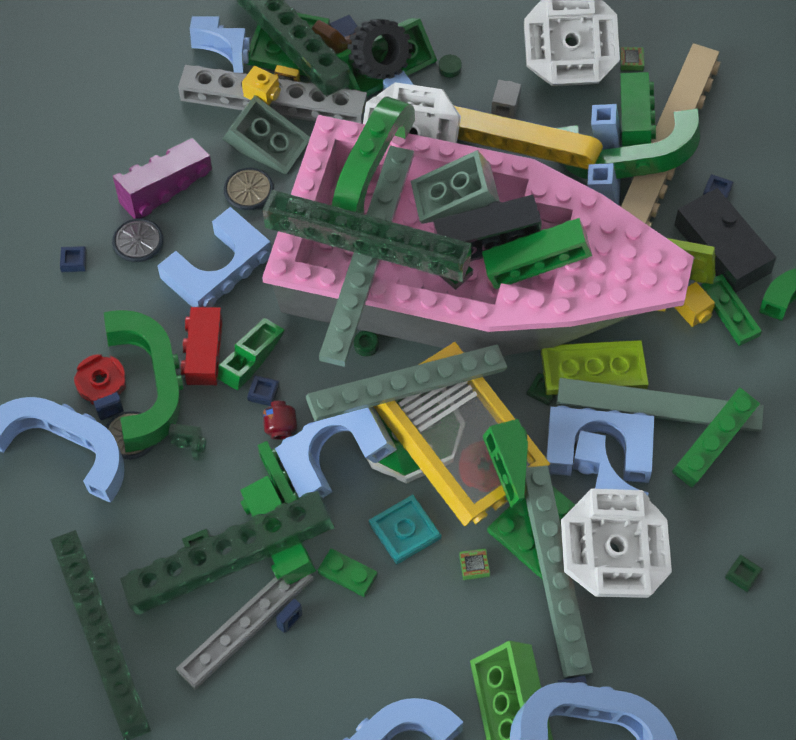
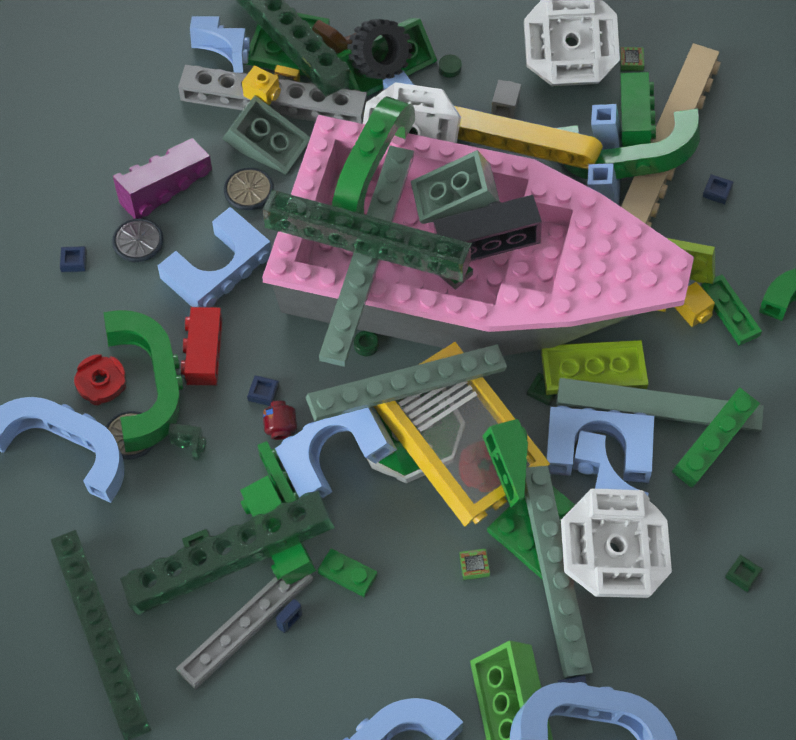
(108, 406): dark blue tile -> none
(249, 354): green slope -> none
(344, 25): dark blue tile -> none
(404, 529): teal tile -> none
(537, 253): green brick -> none
(738, 249): black brick -> none

